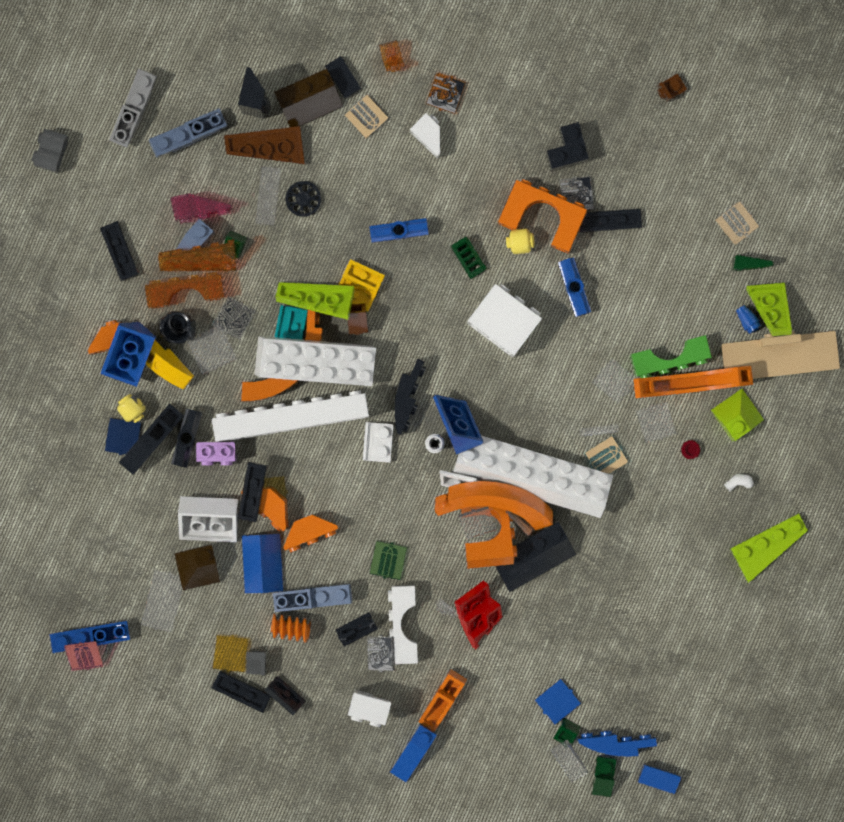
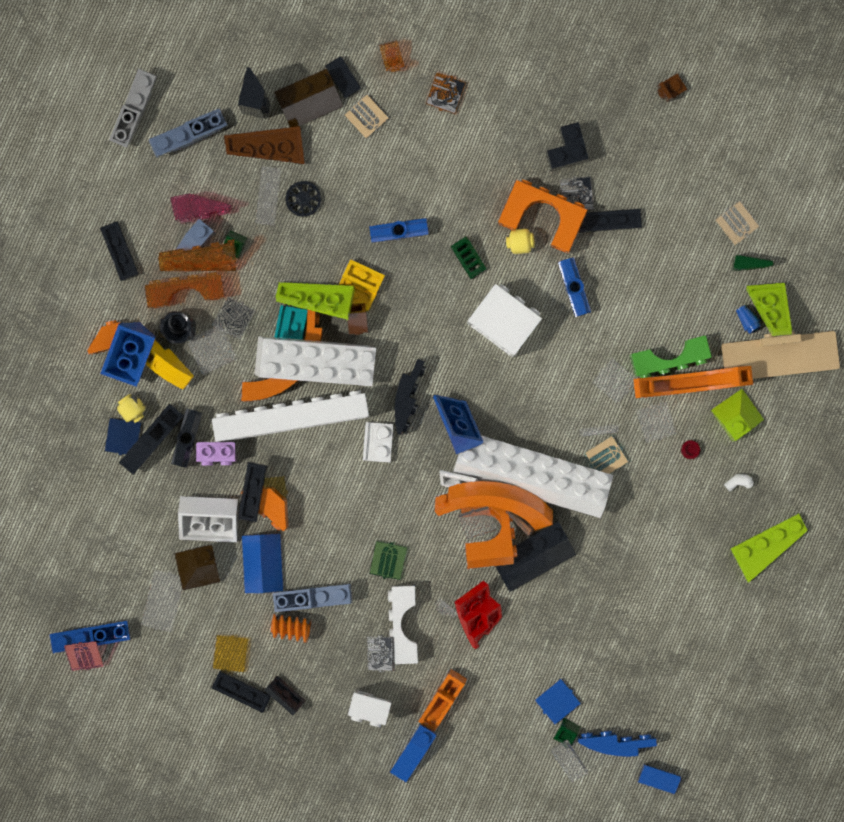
(50, 150): dark grey brick -> none
(256, 662): dark grey panel -> none
(307, 531): orange slope -> none
(356, 629): black hinge -> none
(428, 133): white slope -> none
(439, 439): white cone -> none
(604, 776): dark green slope -> none

